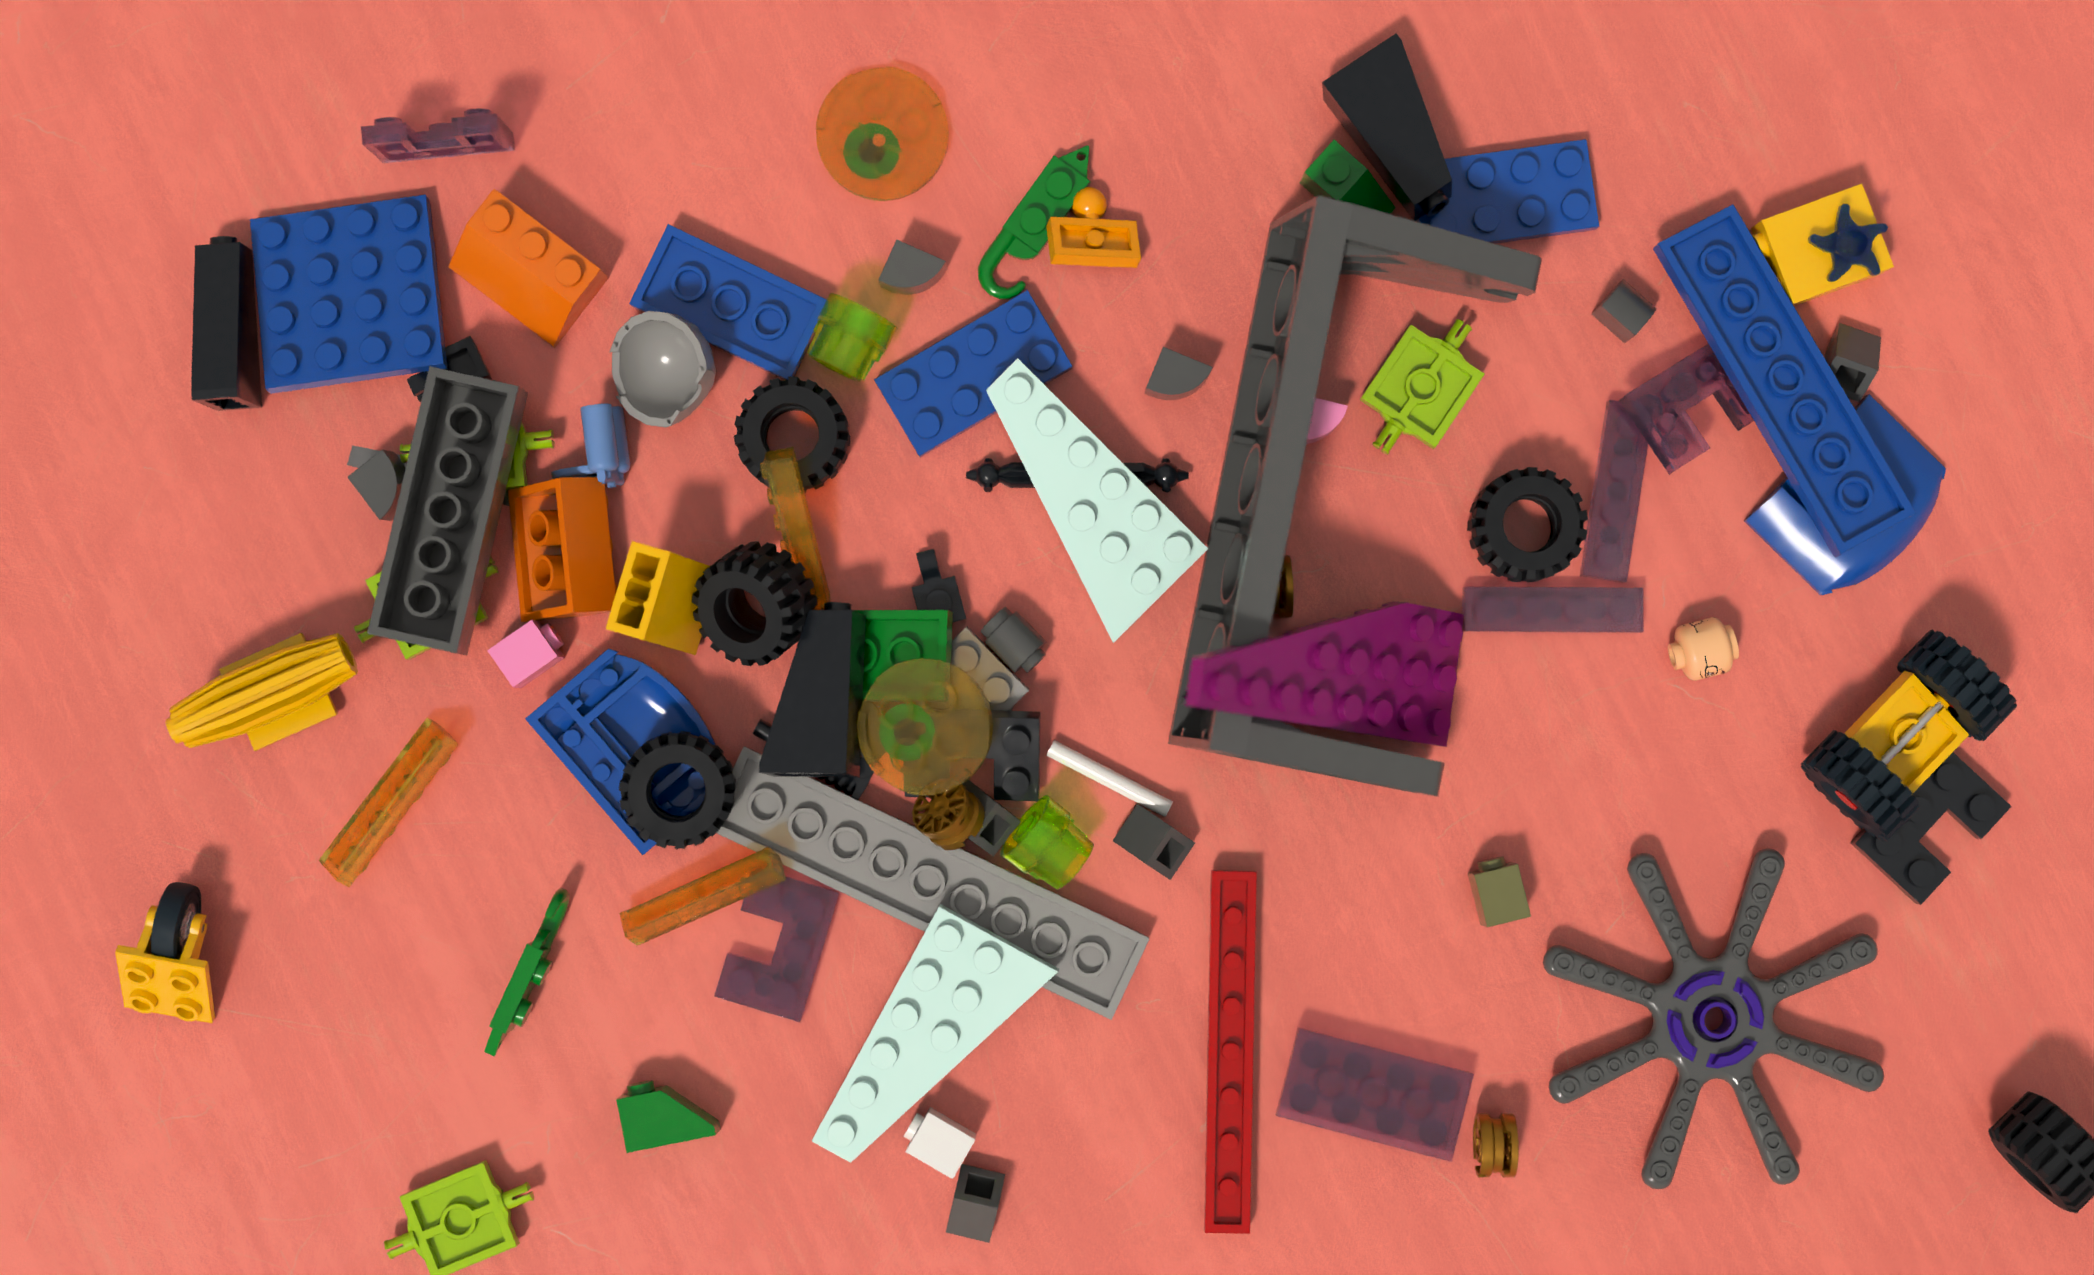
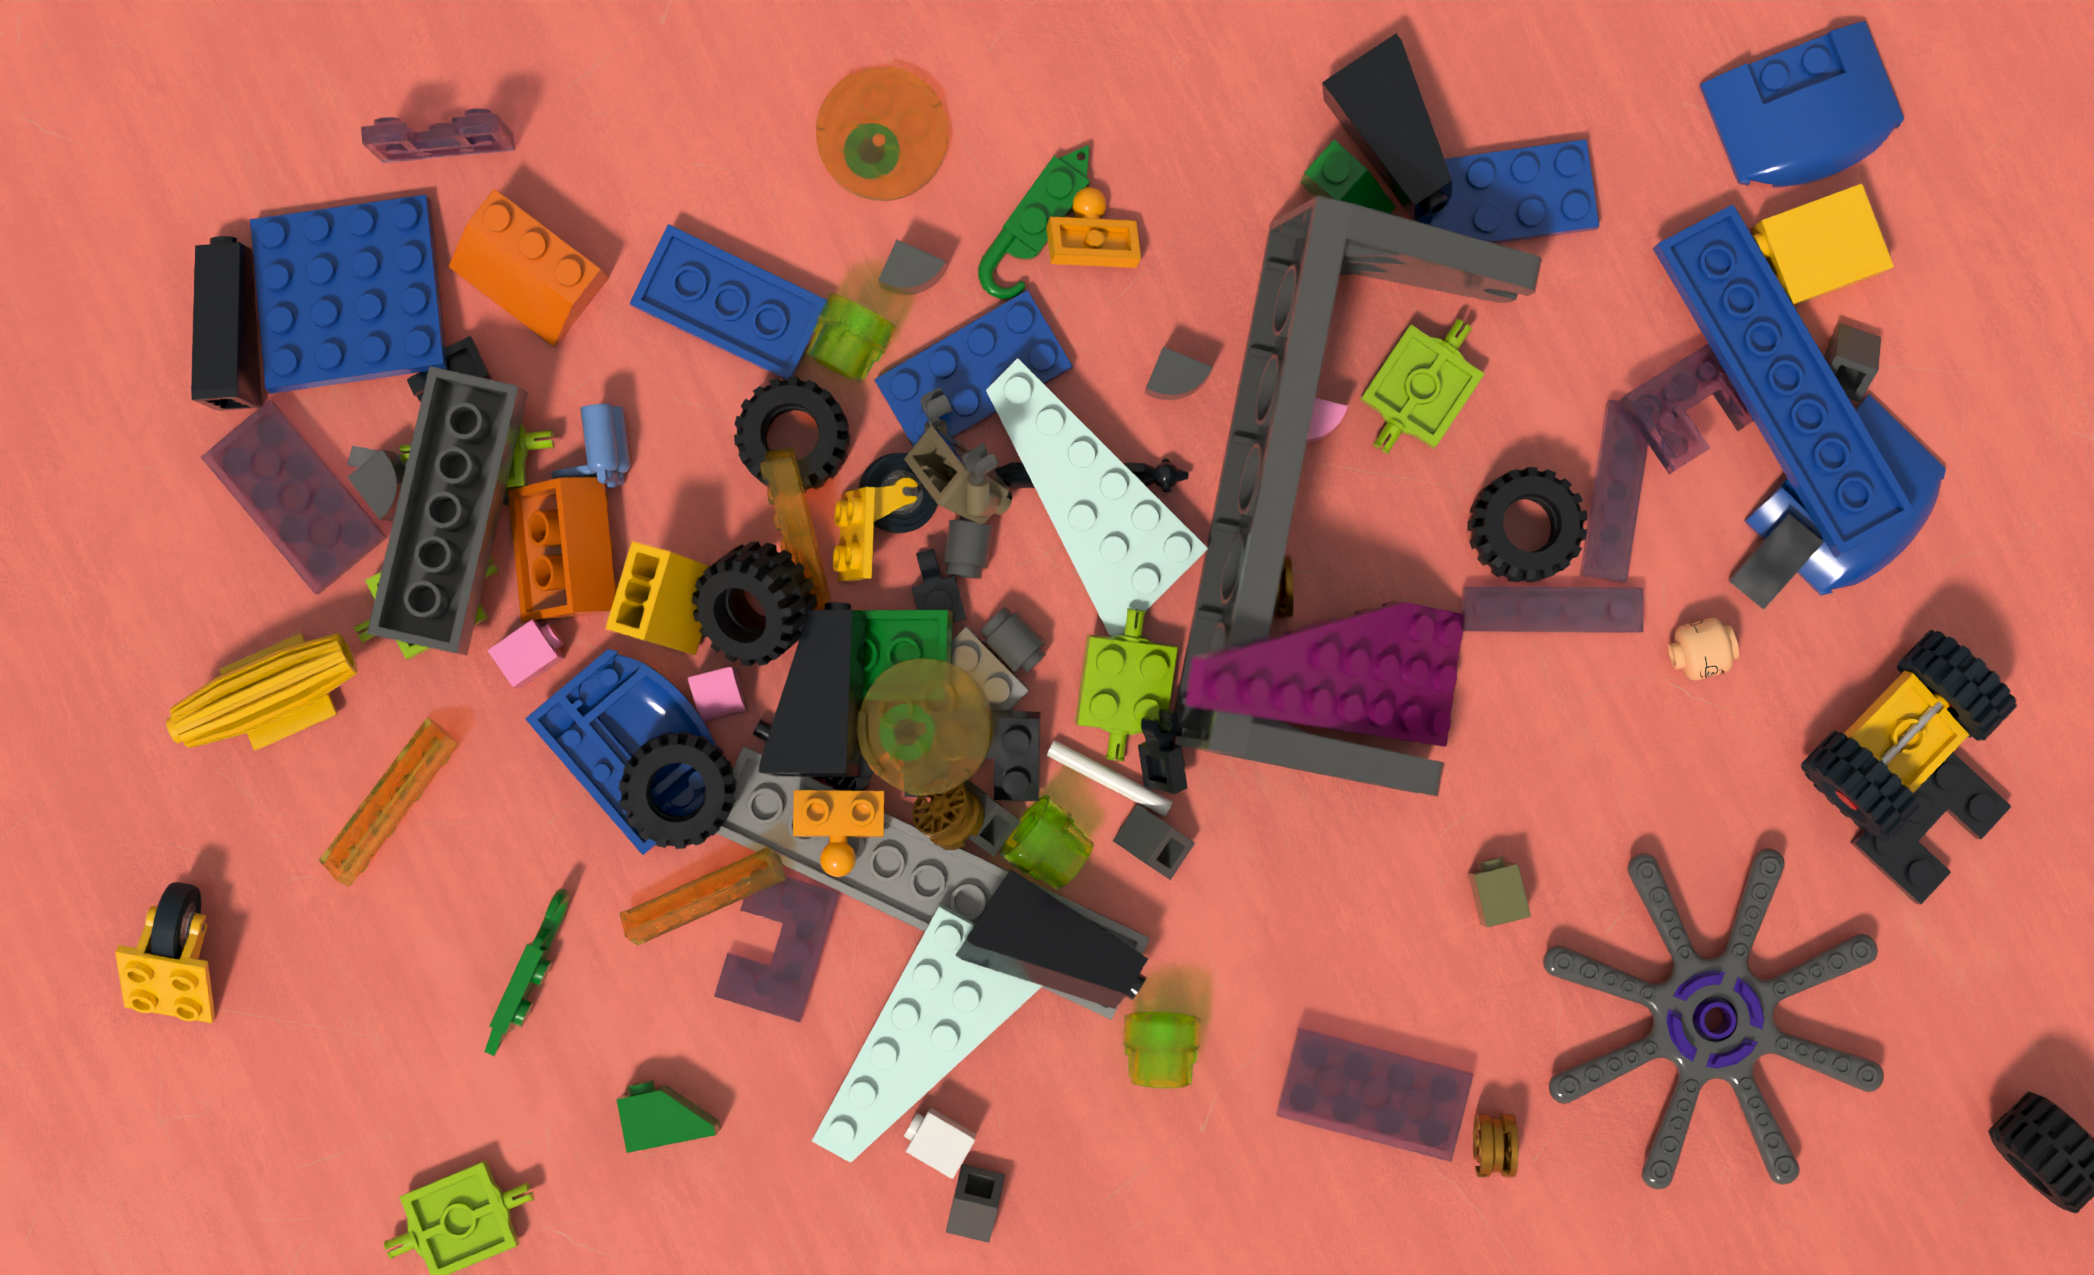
(293, 497): none -> plate
(661, 367): light grey cylinder -> none
(718, 693): none -> bright pink brick
(838, 817): none -> light orange plate
(886, 498): none -> yellow plate
(952, 472): none -> dark tan torso
(967, 548): none -> dark grey brick
(1052, 945): none -> black slope
(1123, 682): none -> lime plate
(1161, 760): none -> black plate
(1161, 1048): none -> clear neon green piece
(1230, 1052): red plate -> none
(1624, 311): dark grey brick -> none
(1776, 560): none -> black tile
(1804, 109): none -> blue slope
(1849, 244): clear blue animal -> none

